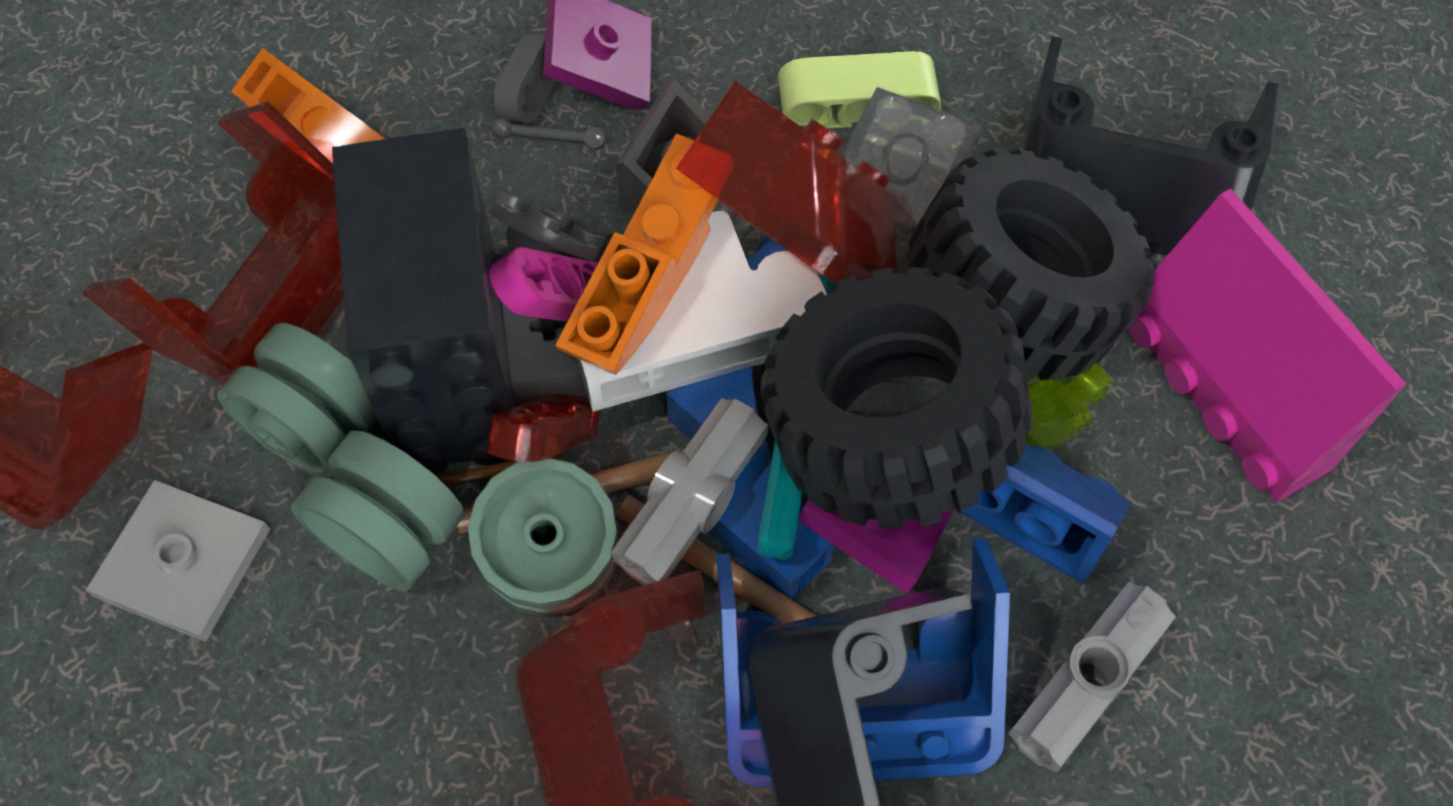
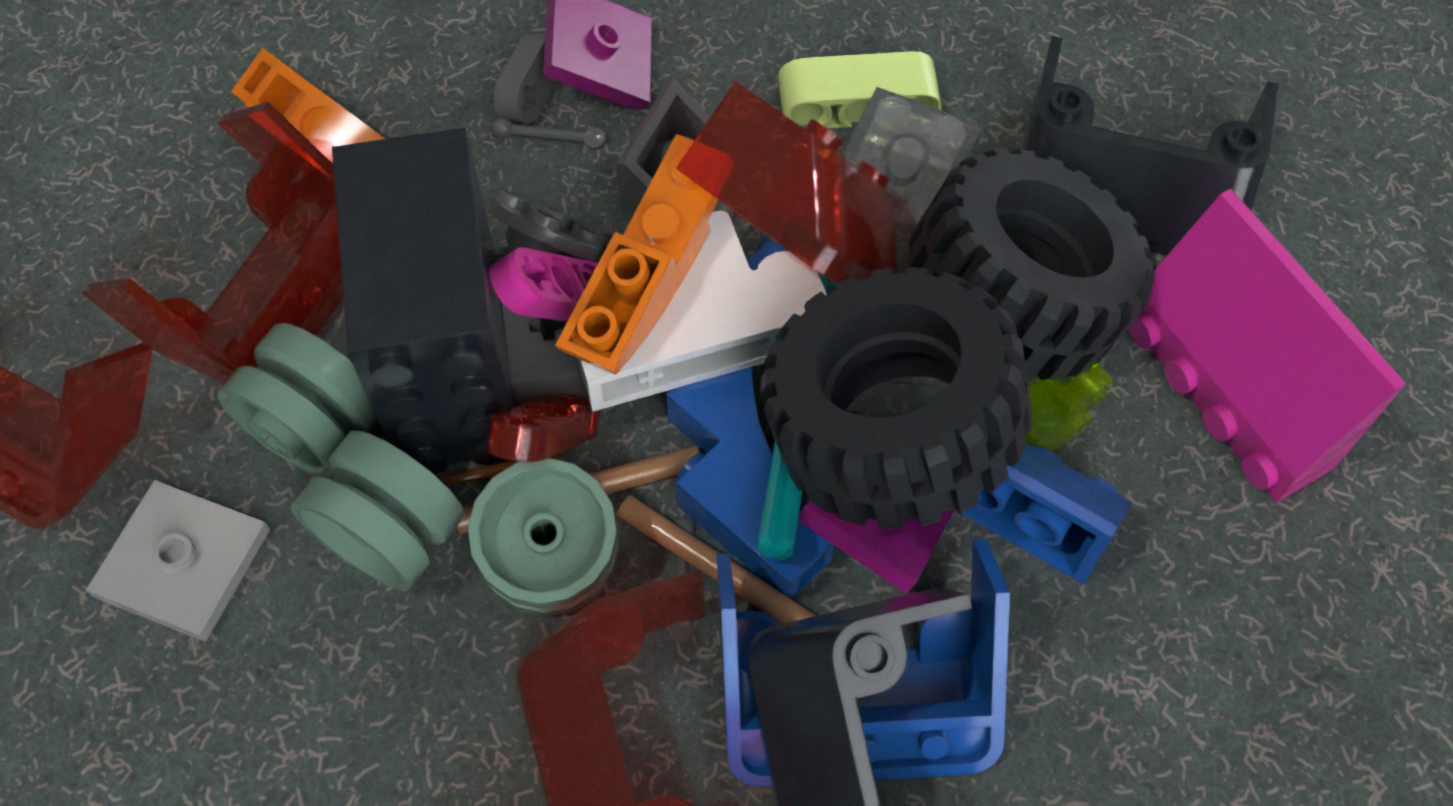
(690, 492): light grey piece -> none
(1069, 703): light grey piece -> none

